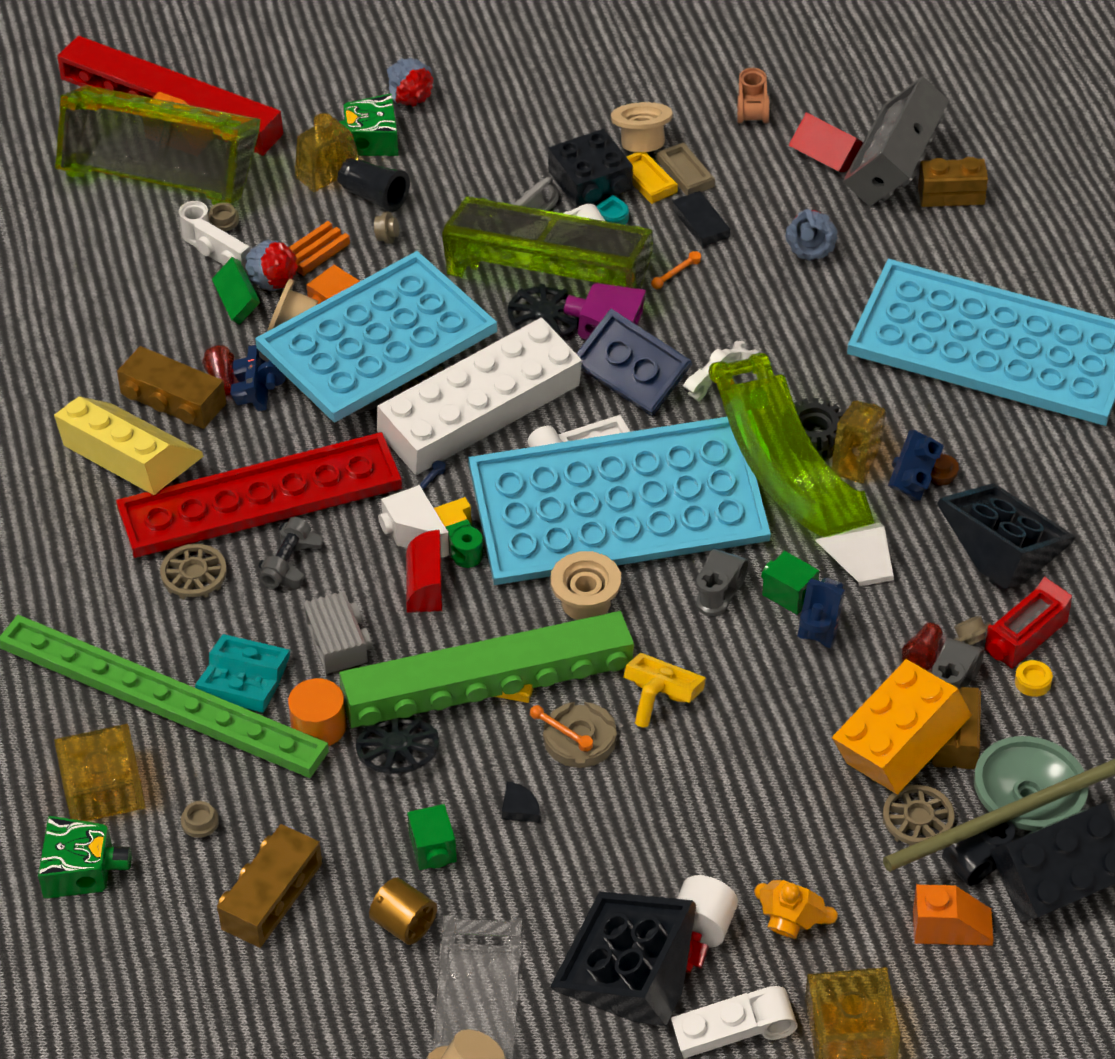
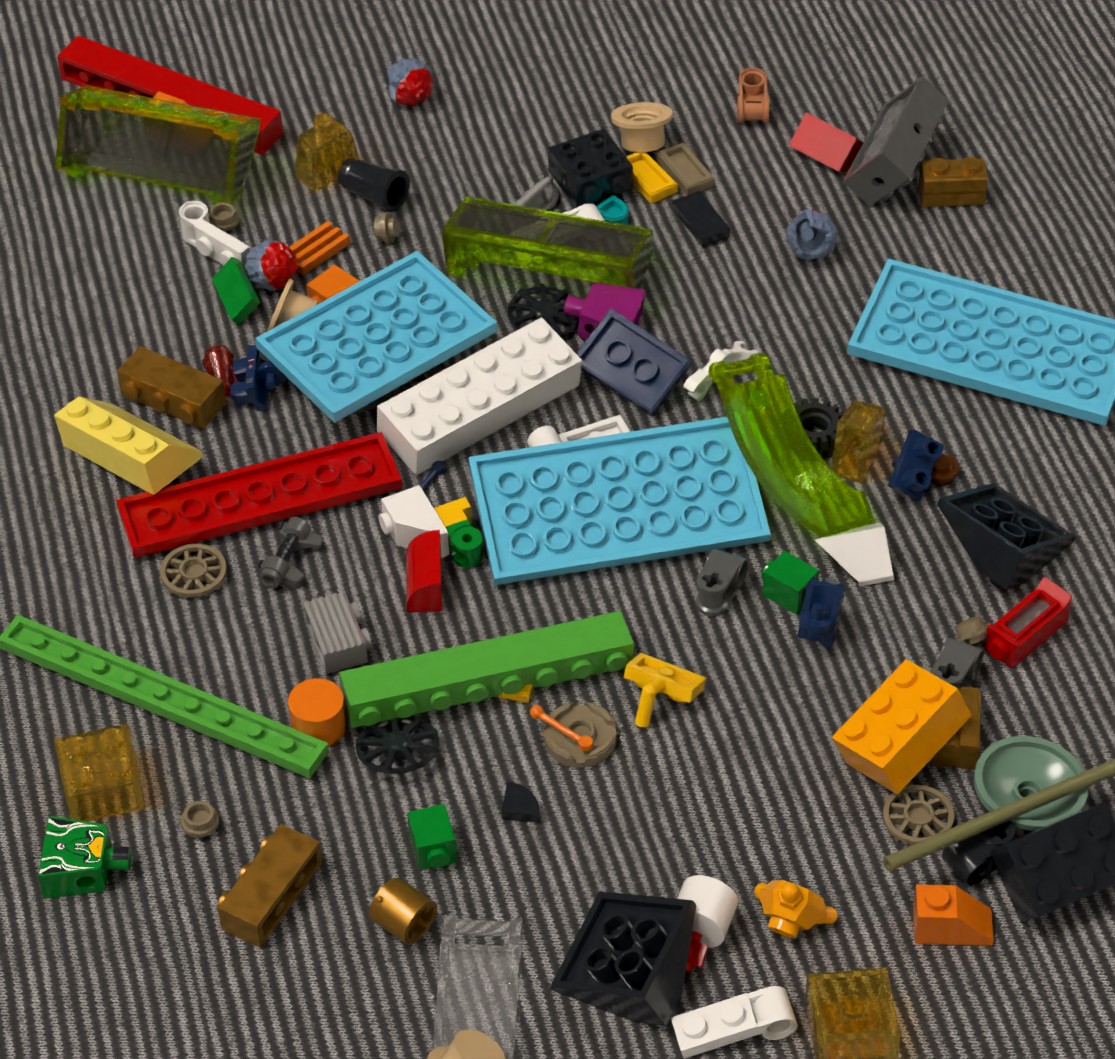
(244, 672): teal slope -> none
(372, 125): green torso -> none
(585, 583): tan piece -> none
(693, 258): orange hinge -> none
(924, 646): clear red cone -> none
(1033, 678): yellow tile -> none

